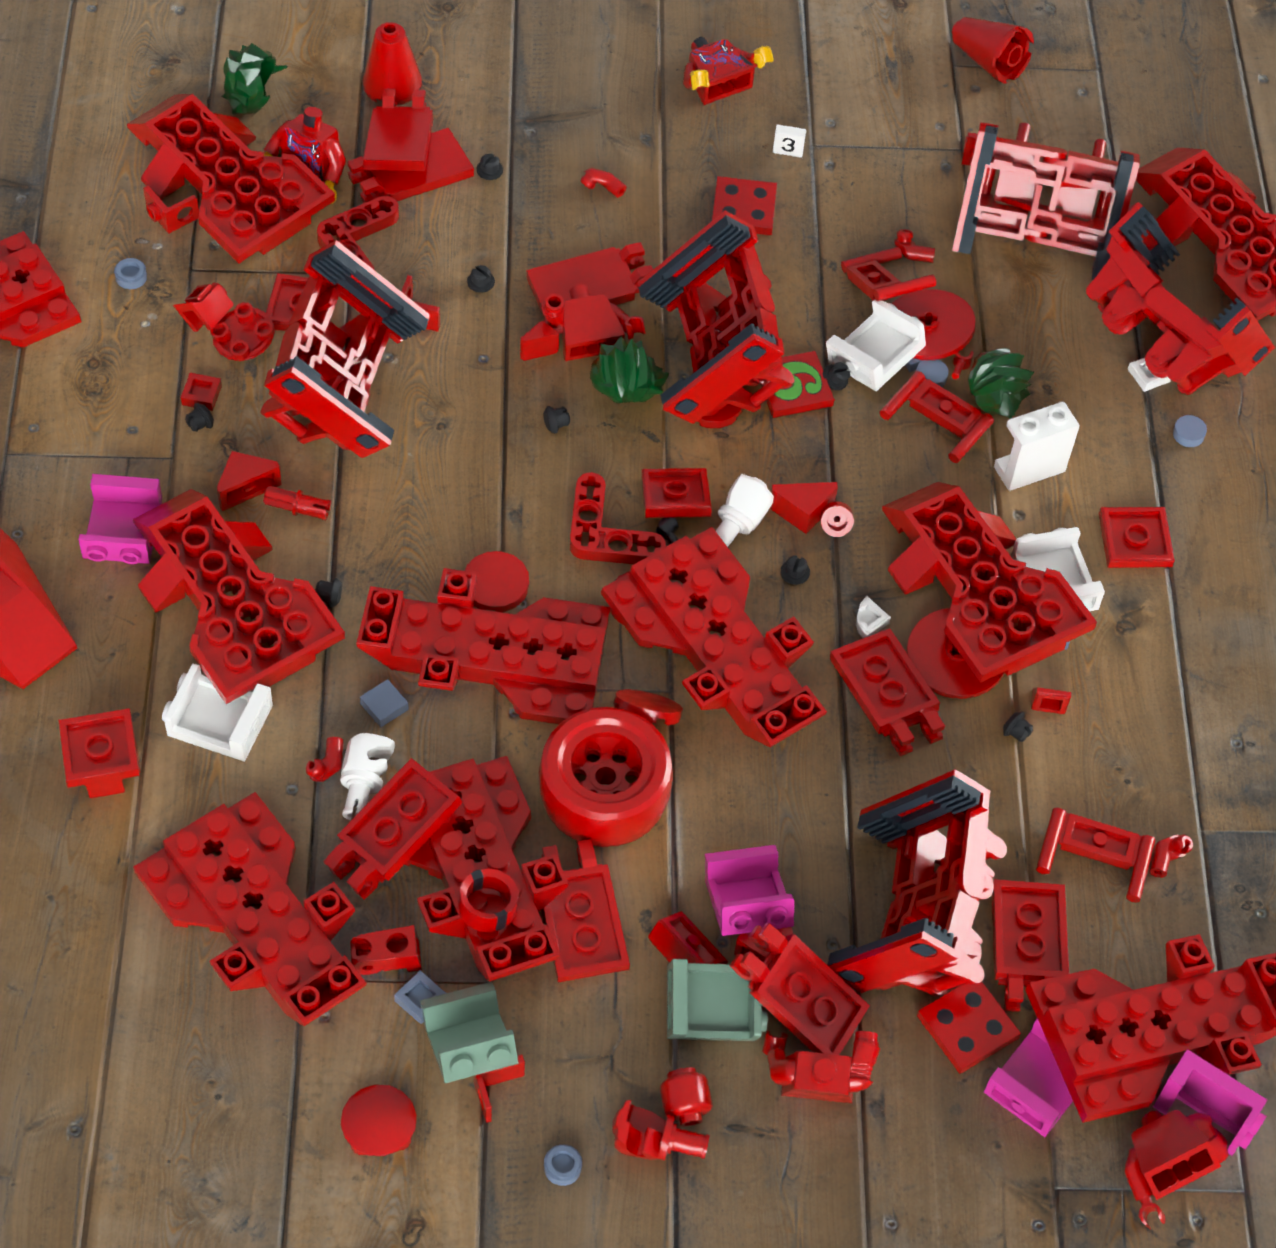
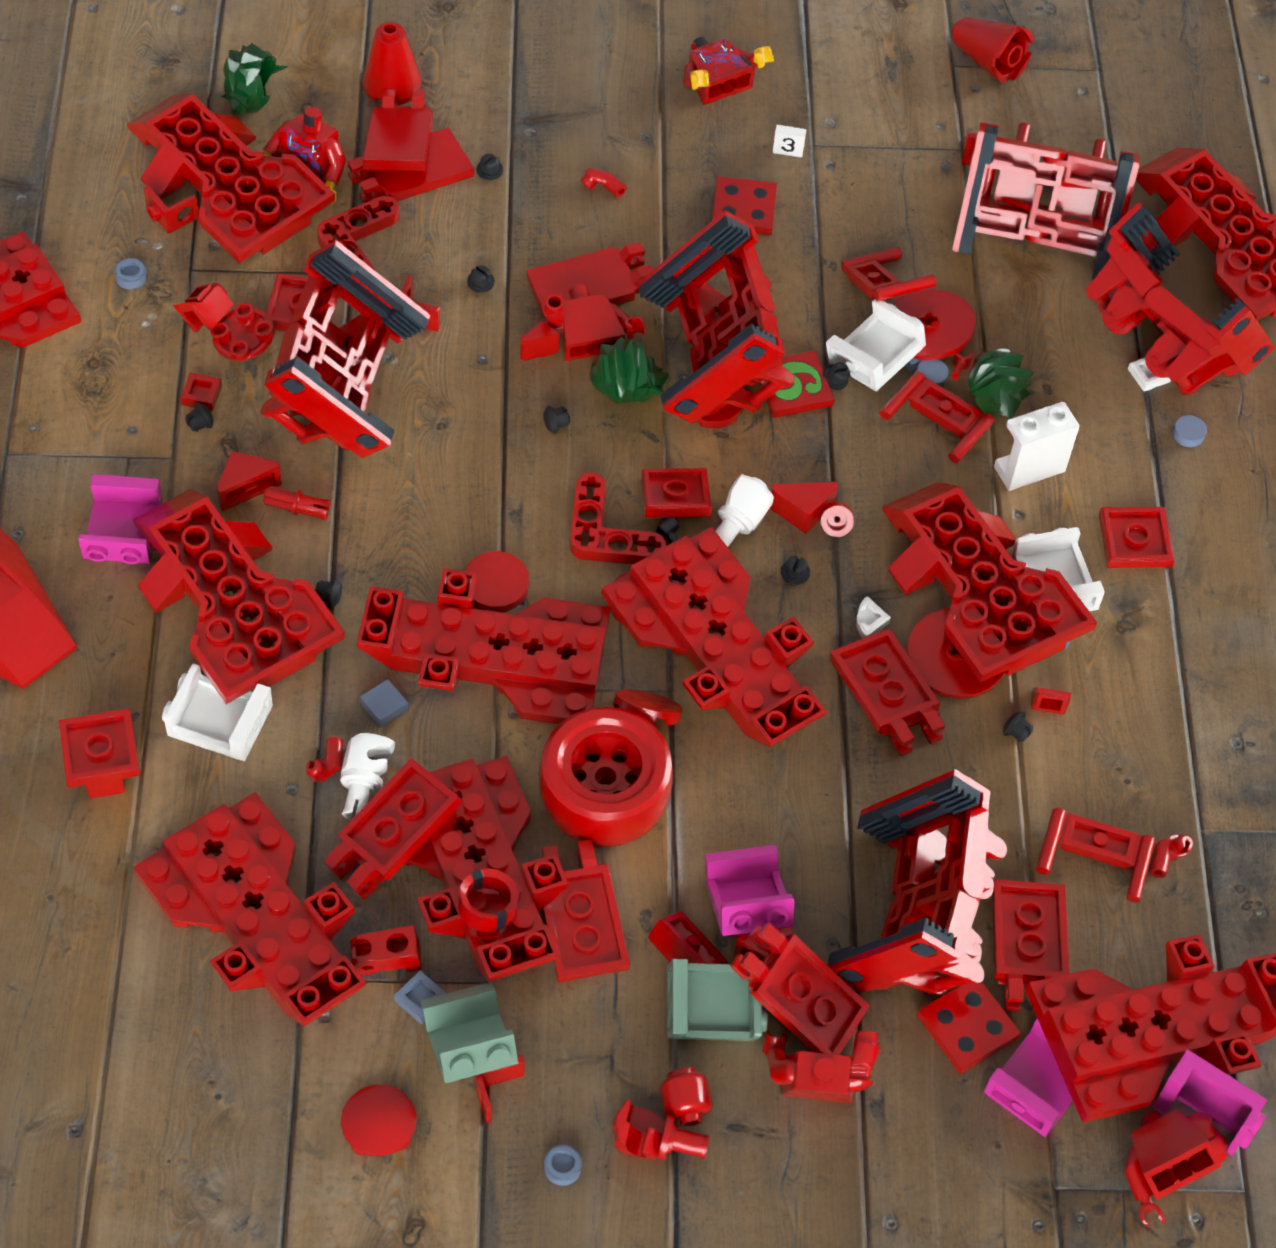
(911, 250): red arm -> none

